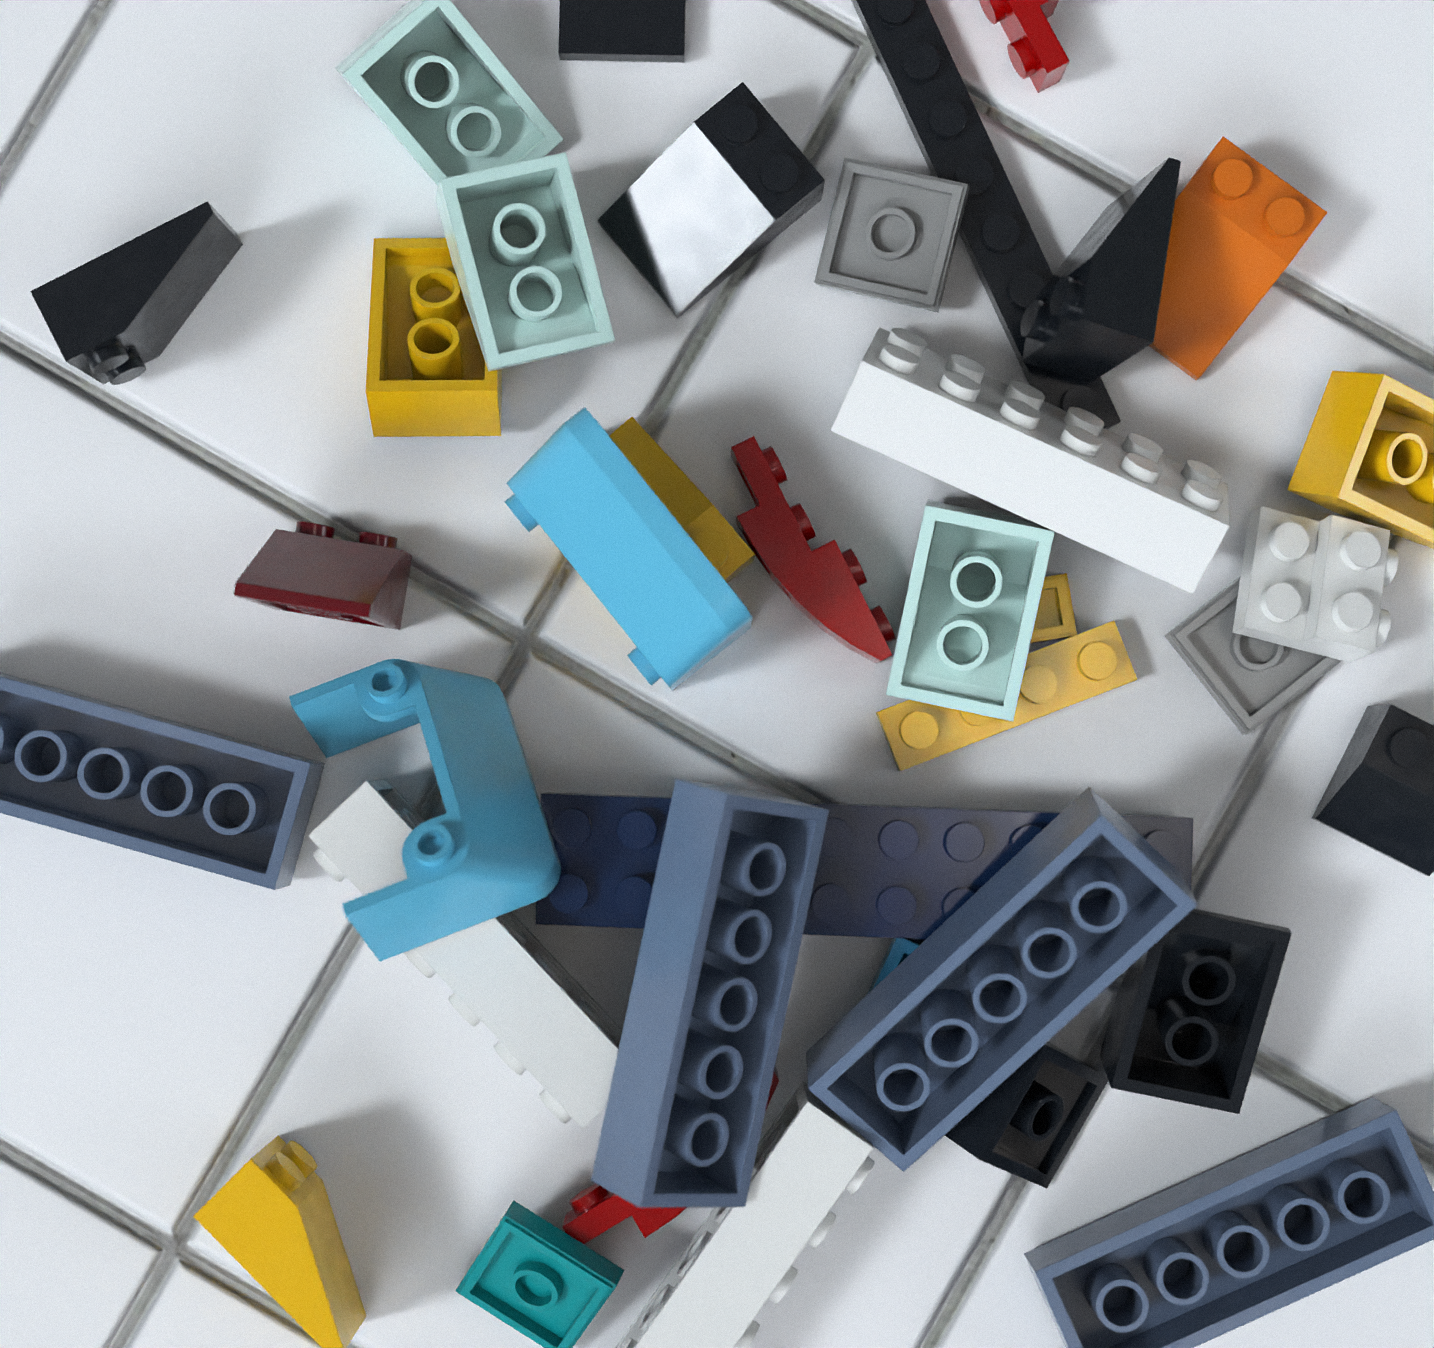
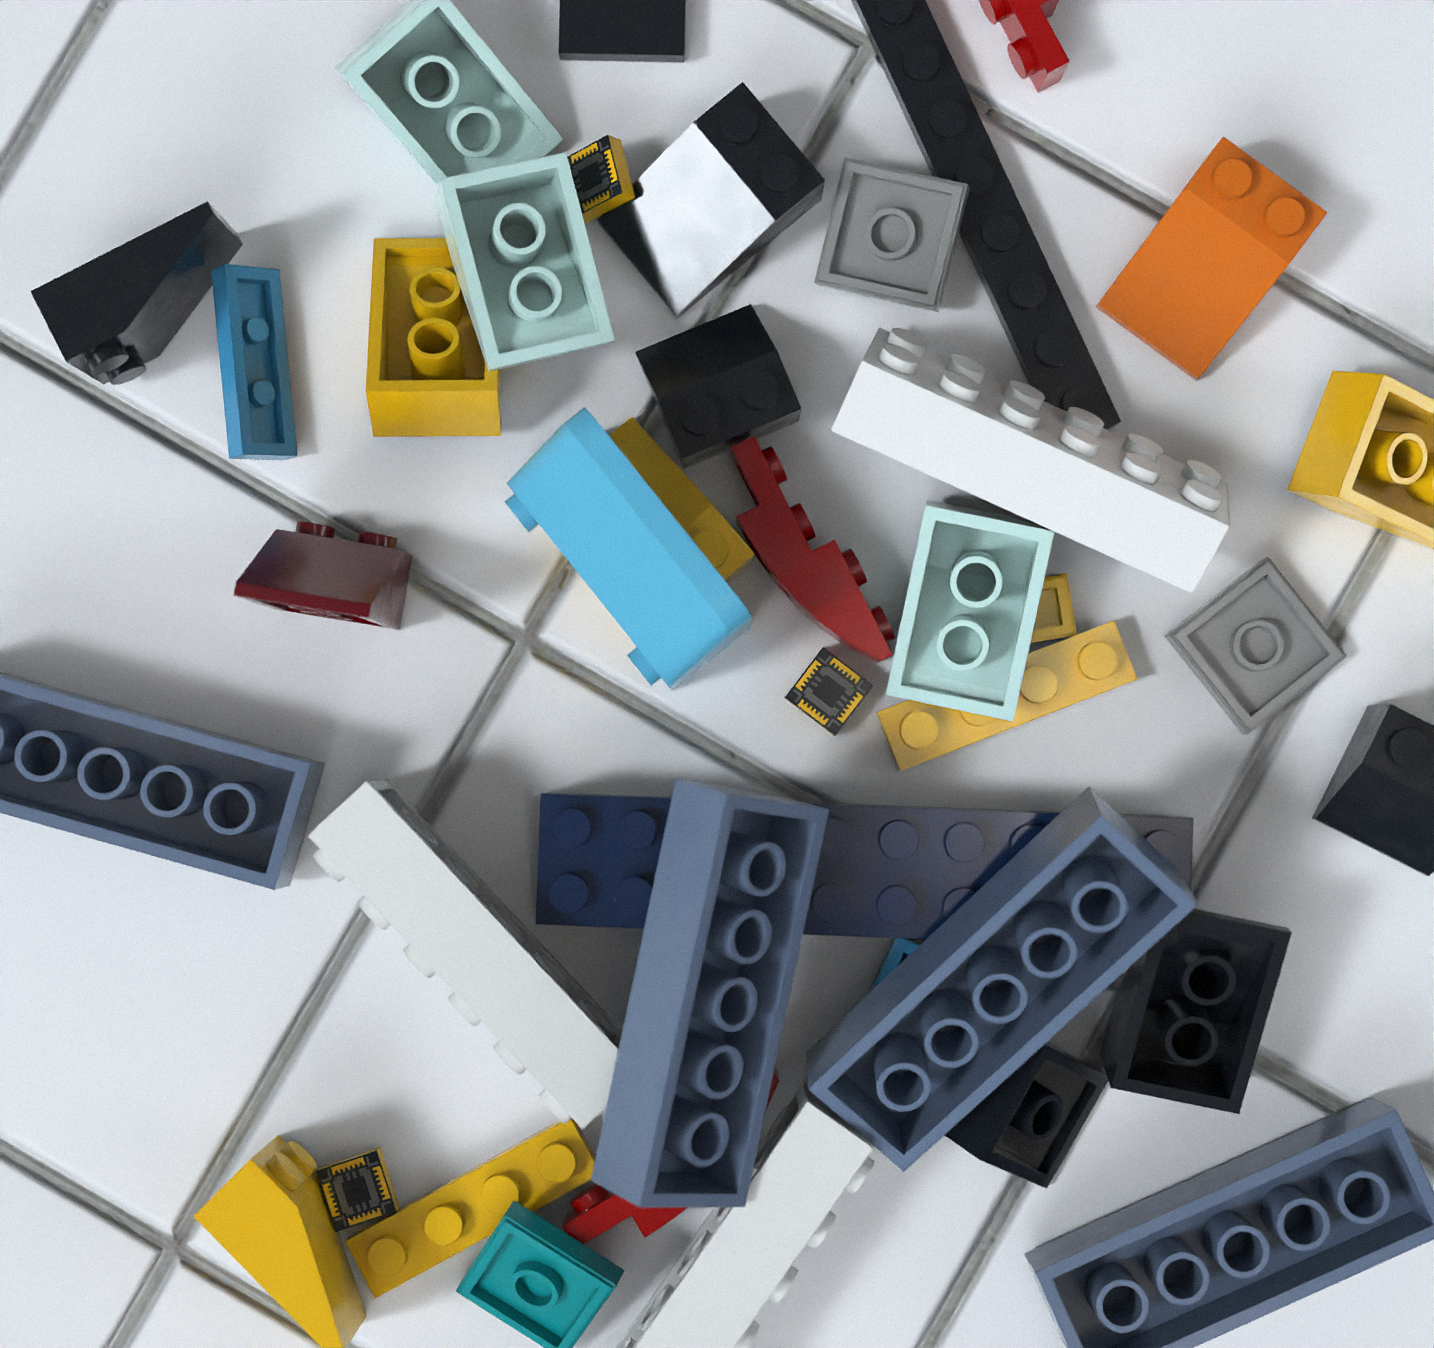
(254, 363): none -> dark azure plate
(358, 1189): none -> tile
(471, 1206): none -> yellow plate
(492, 842): medium azure windscreen -> none
(601, 177): none -> tile
(719, 385): none -> black slope
(828, 691): none -> tile
(1109, 287): black slope -> none
(1315, 584): white plate -> none

